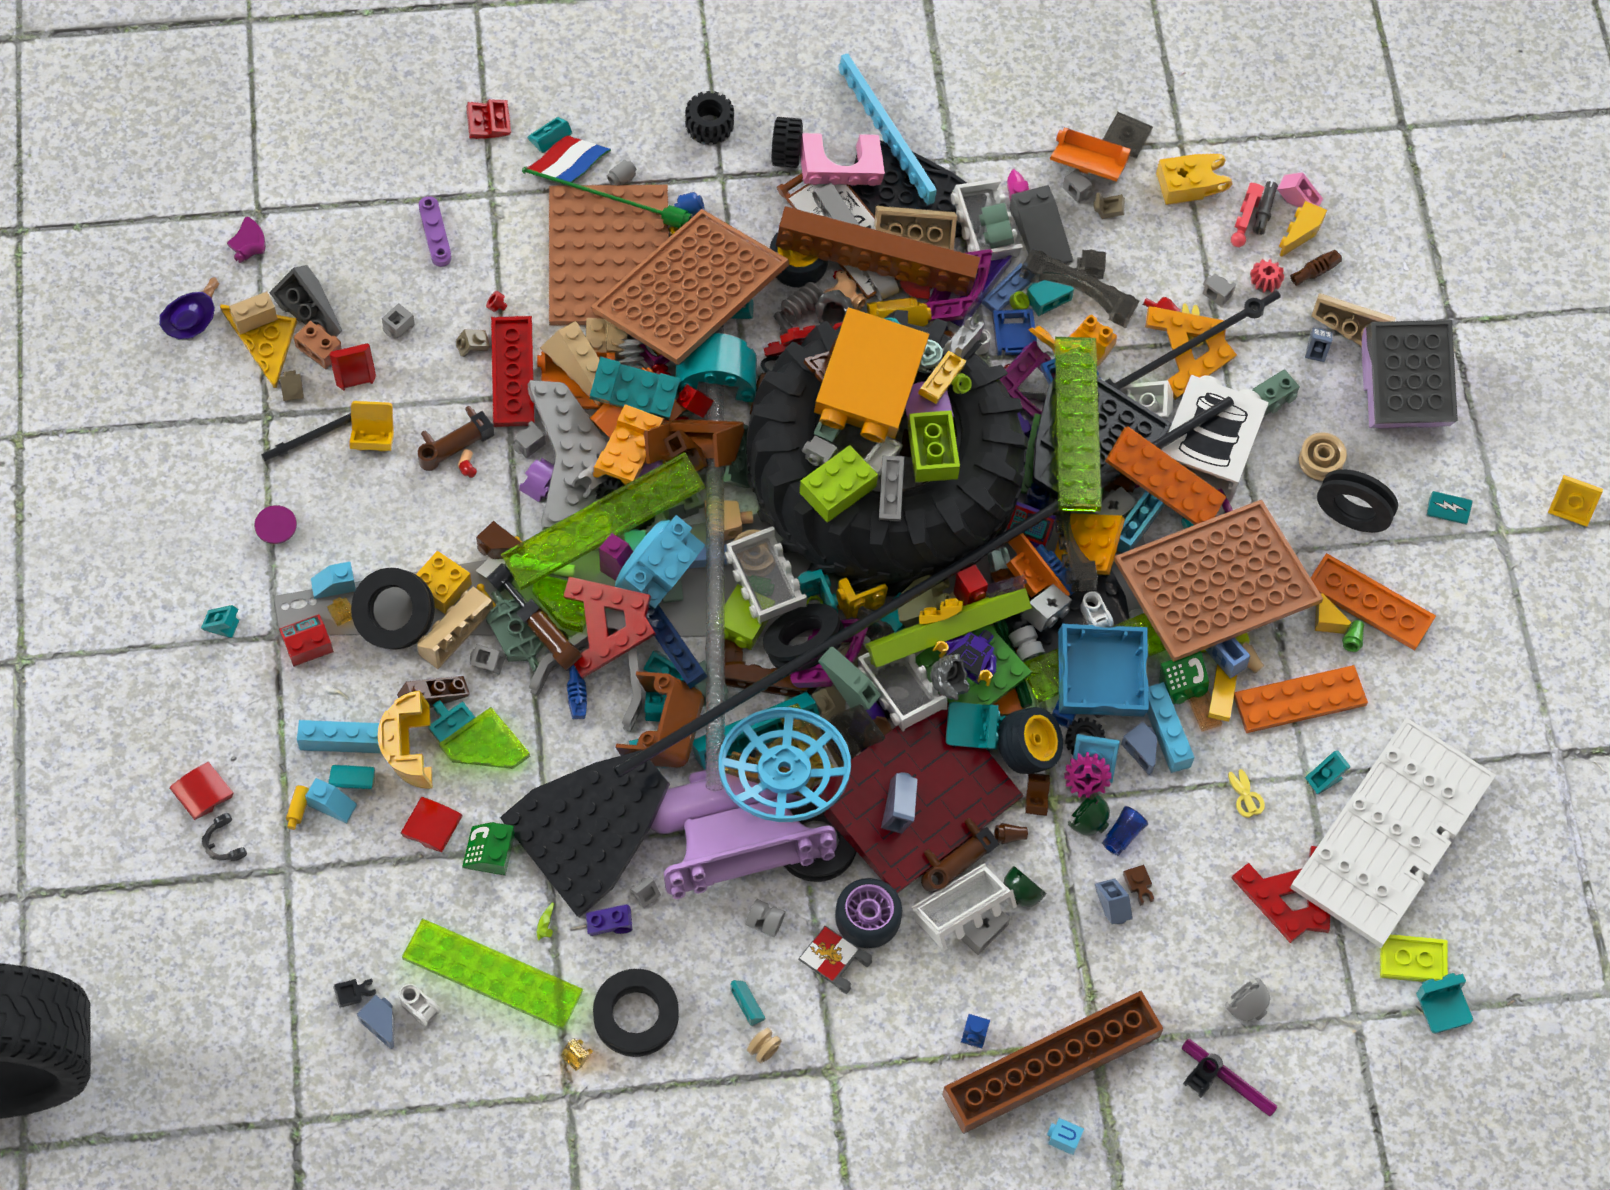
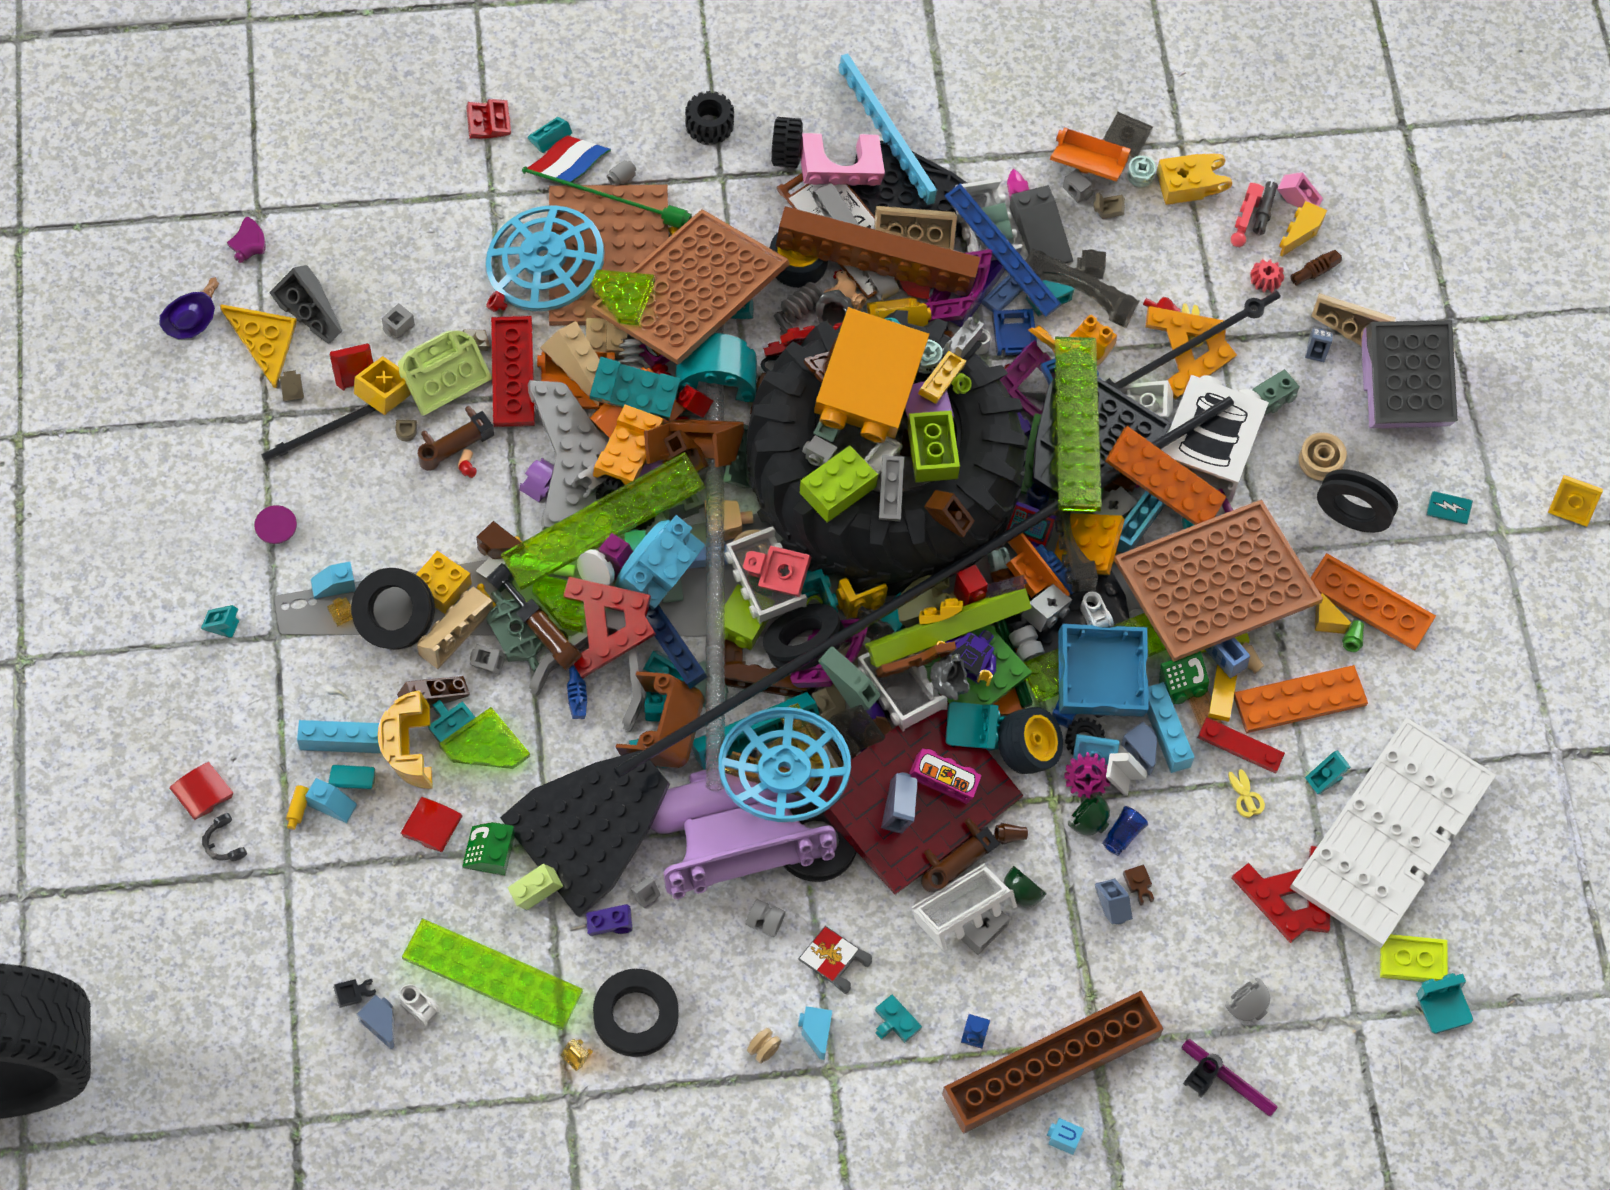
(253, 312): tan brick -> none
(306, 640): red slope -> none
(317, 343): nougat brick -> none
(371, 426): yellow bracket -> none
(381, 385): none -> yellow brick
(406, 429): none -> dark tan tile
(435, 231): medium lavender plate -> none
(443, 369): none -> yellowish green plate
(529, 440): light grey brick -> none
(535, 886): none -> yellowish green brick
(543, 924): lime bar -> none
(547, 264): none -> medium azure dish
(594, 567): none -> white tile
(623, 293): none -> clear neon green plate
(690, 202): blue head -> none
(747, 1002): teal slope -> none
(769, 567): none -> coral plate
(816, 1028): none -> medium azure slope
(871, 897): wheel -> none
(896, 1019): none -> teal plate
(917, 660): none -> dark orange tile
(945, 775): none -> brick
(949, 512): none -> reddish brown slope
(1003, 250): none -> blue tile
(1019, 300): lime tile -> none
(1037, 794): reddish brown slope -> none
(1122, 769): none -> white panel
(1141, 171): none -> light aqua wheel
(1218, 289): light grey brick -> none
(1241, 745): none -> red plate

